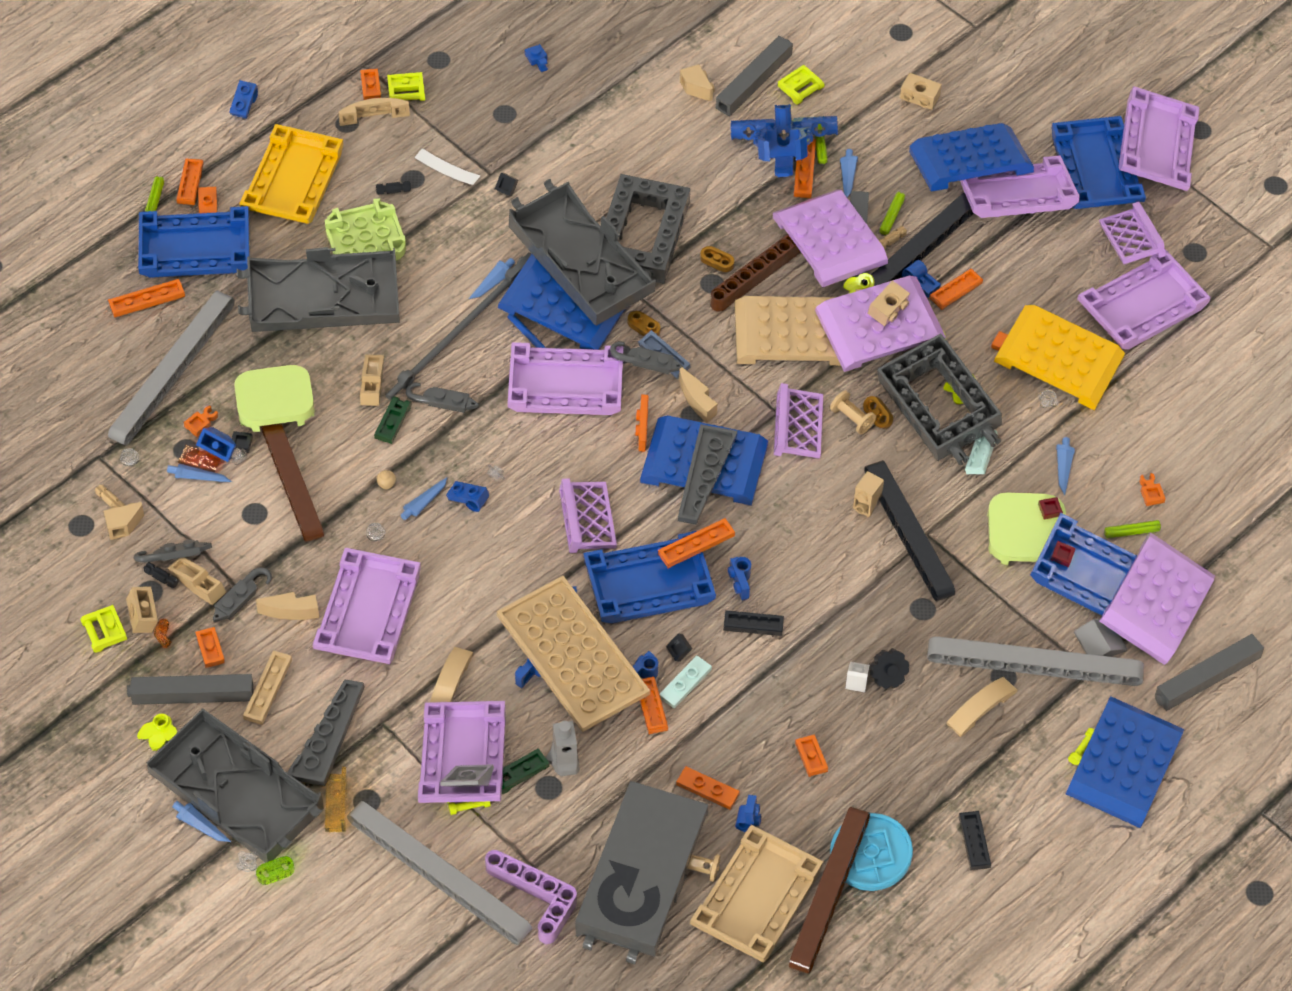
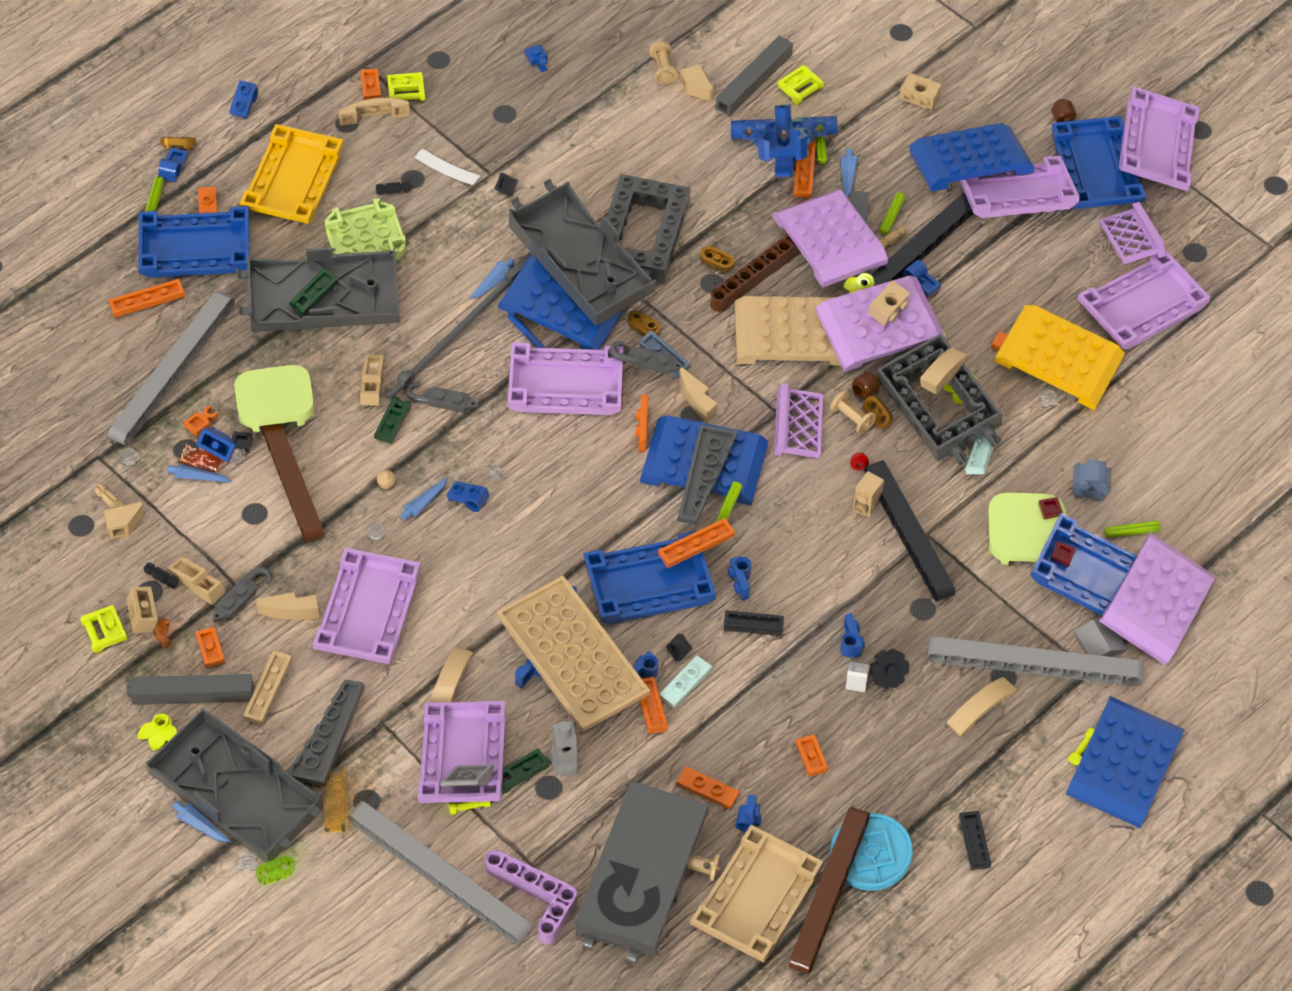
(171, 142): none -> pearl gold plate
(173, 164): none -> blue plate
(173, 551): dark grey plate -> none
(190, 181): orange plate -> none
(314, 291): none -> dark green plate
(571, 513): lavender fence -> none
(660, 52): none -> tan hose
(730, 501): none -> lime axle
(851, 637): none -> blue plate
(859, 461): none -> red plate
(865, 385): none -> reddish brown head
(942, 370): none -> tan slope
(956, 288): orange plate -> none
(1063, 111): none -> reddish brown head
(1064, 459): medium blue bar -> none
(1091, 480): none -> sand blue brick
(1151, 492): orange plate -> none
(1209, 672): dark grey brick -> none

